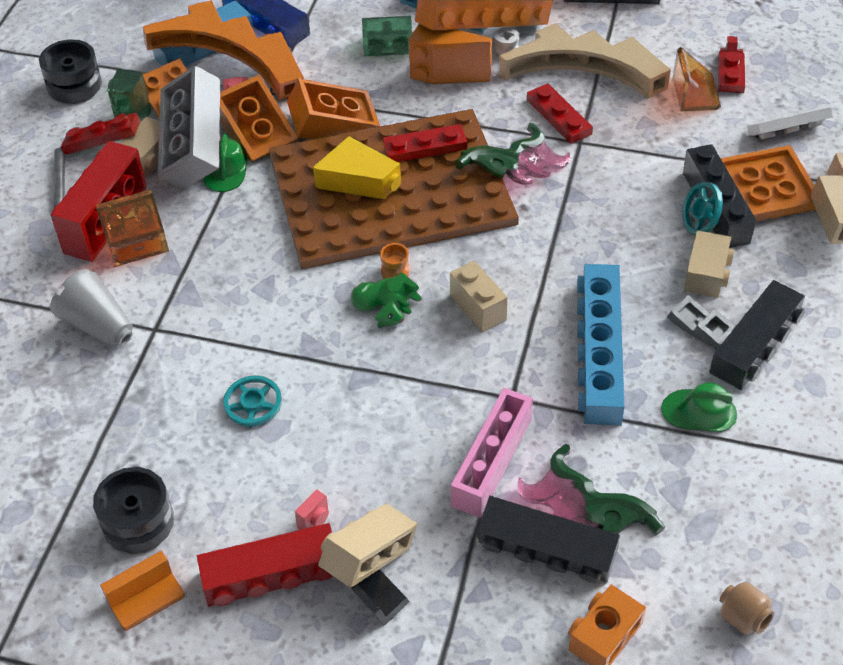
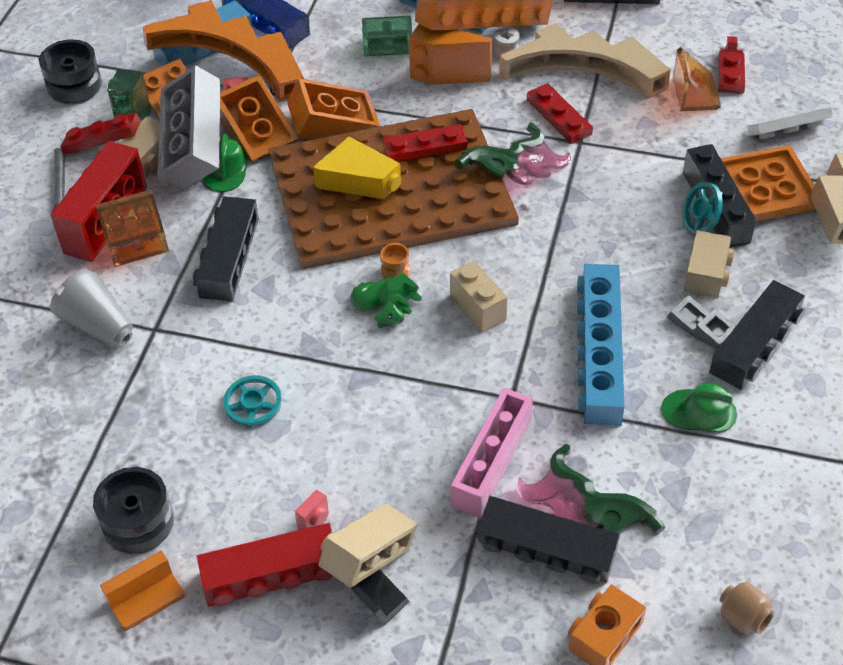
(226, 249): none -> black brick

